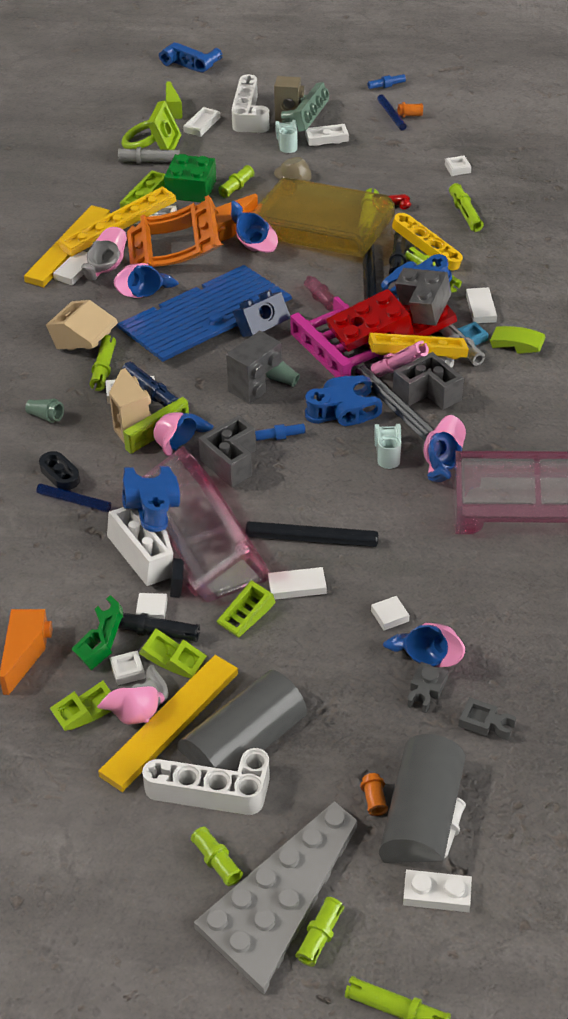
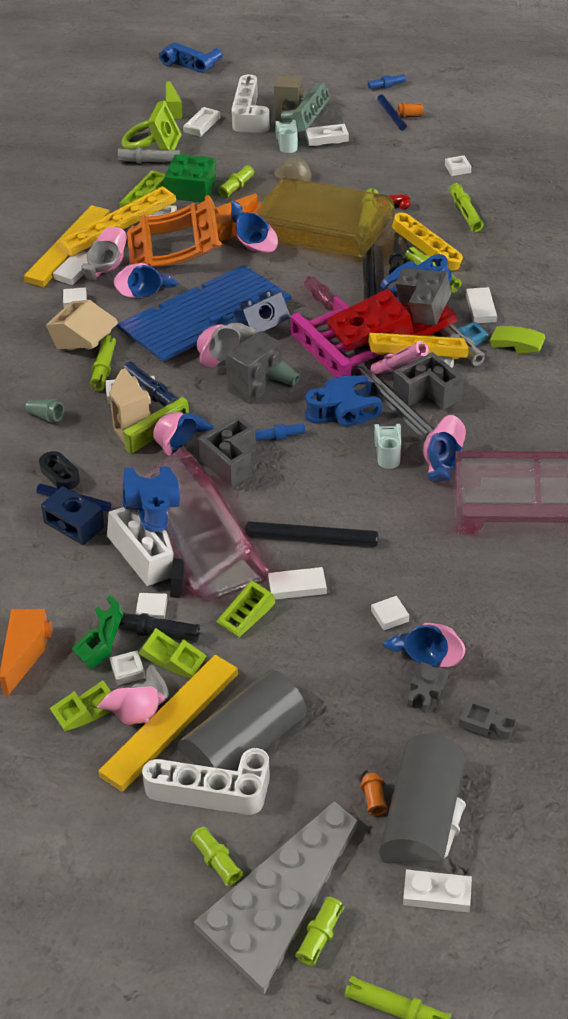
(73, 515): none -> dark blue brick
(74, 294): none -> white tile
(219, 340): none -> light grey hair

